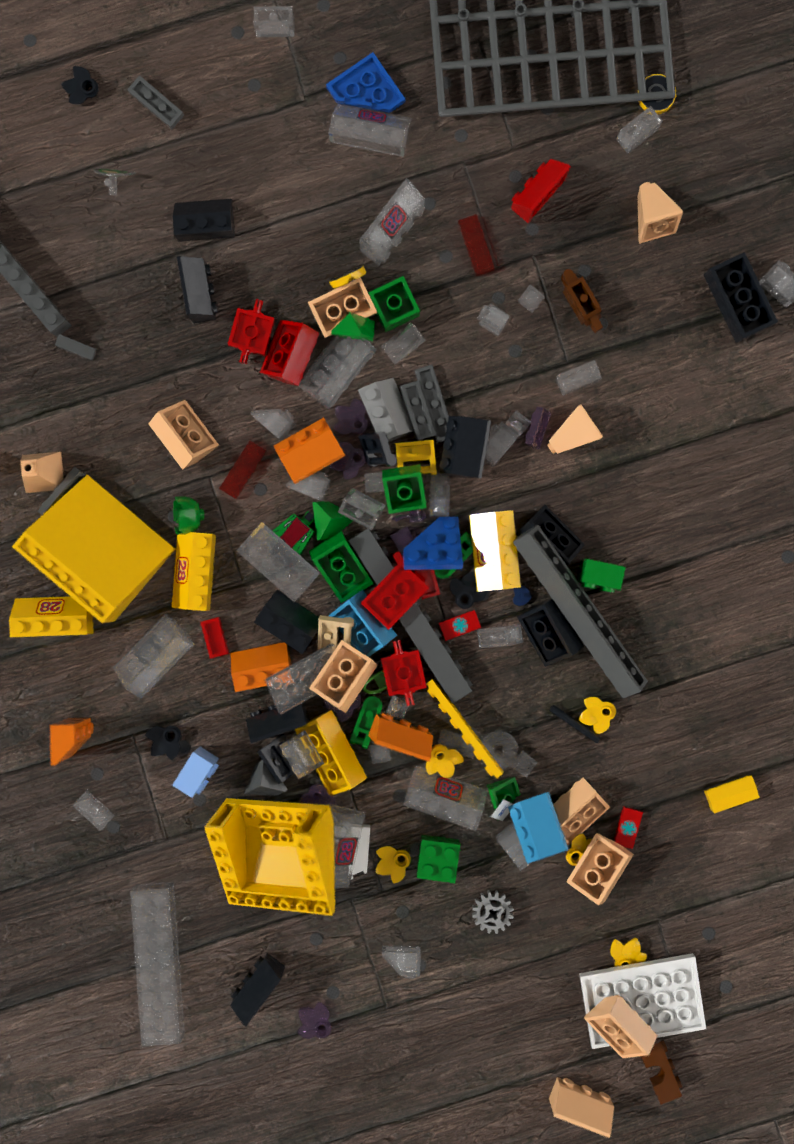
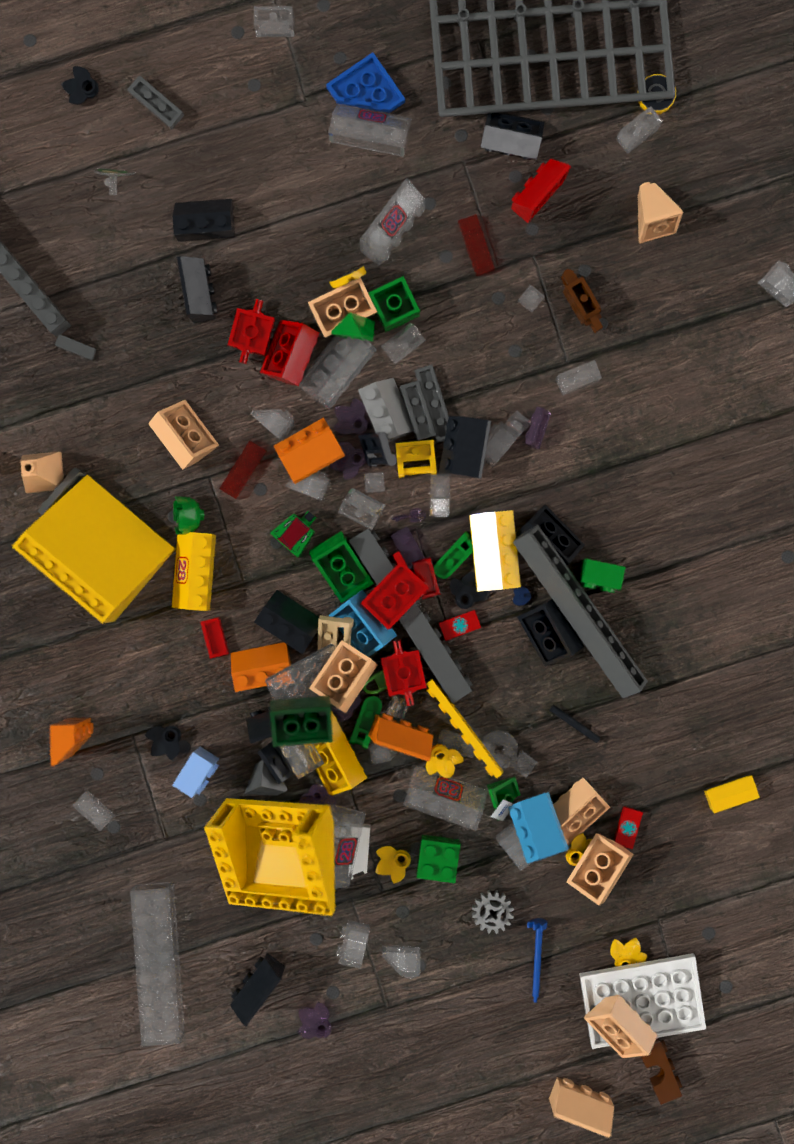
(49, 617): yellow slope -> none
(153, 656): clear slope -> none
(278, 562): clear slope -> none
(301, 721): none -> dark green slope
(328, 520): green slope -> none
(353, 945): none -> clear brick
(404, 489): green brick -> none
(435, 547): blue plate -> none
(493, 319): clear brick -> none
(500, 636): clear slope -> none
(512, 135): none -> slope
(539, 925): none -> blue piece
(574, 432): light nougat slope -> none
(594, 714): yellow plate -> none
(740, 297): black brick -> none

